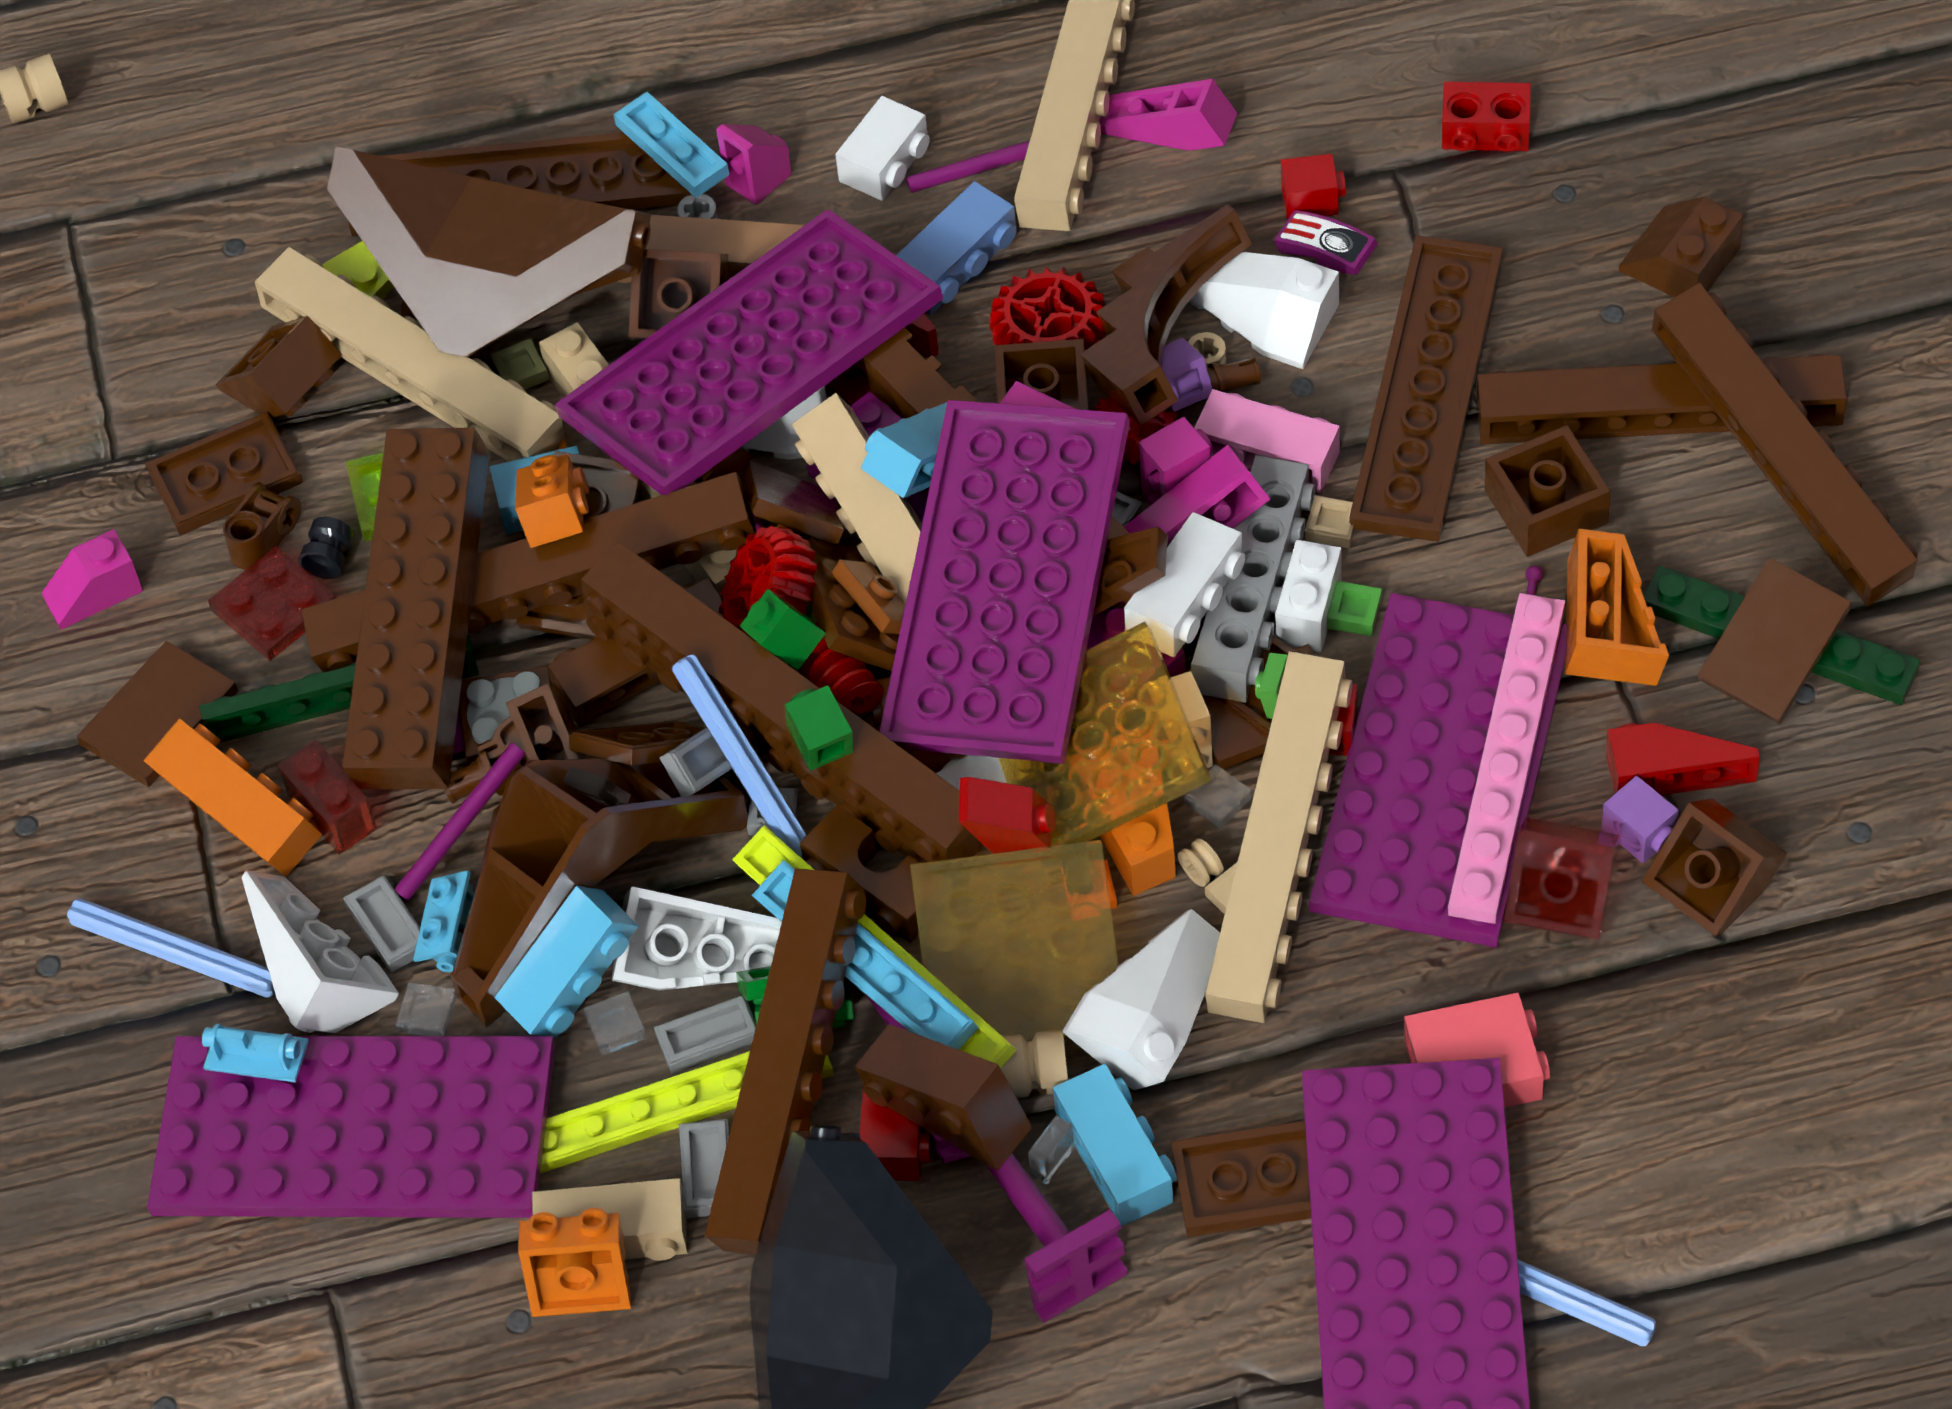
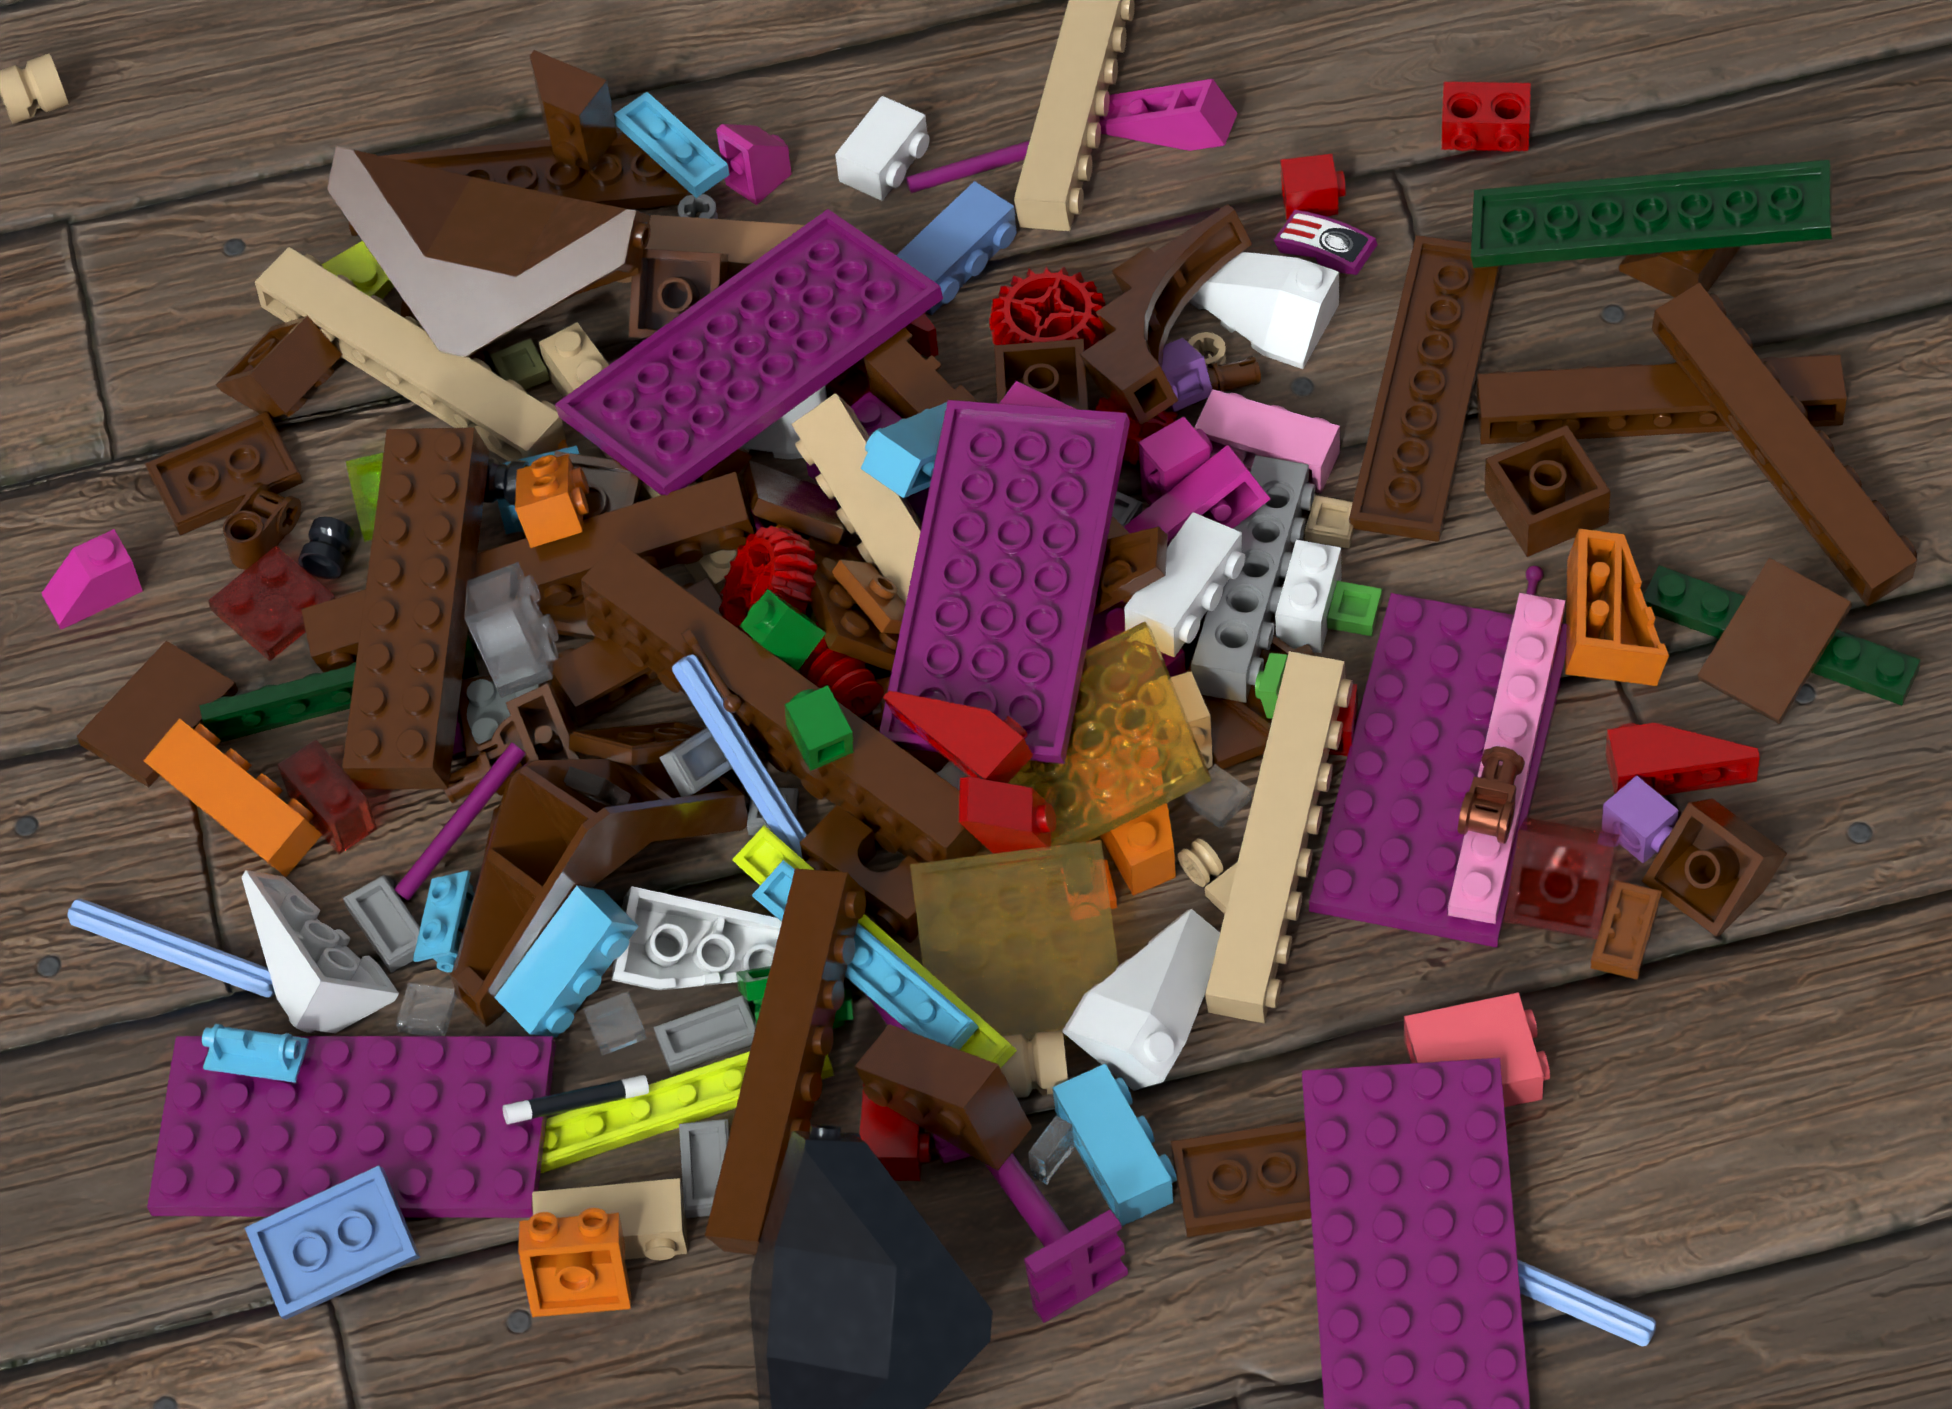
(332, 1242): none -> medium blue plate
(502, 480): none -> black wheel
(511, 629): none -> clear brick
(574, 111): none -> reddish brown slope
(575, 1099): none -> black bar
(731, 702): none -> reddish brown hinge
(965, 735): none -> red slope
(1491, 799): none -> copper connector
(1626, 929): none -> dark orange plate
(1652, 214): none -> dark green plate

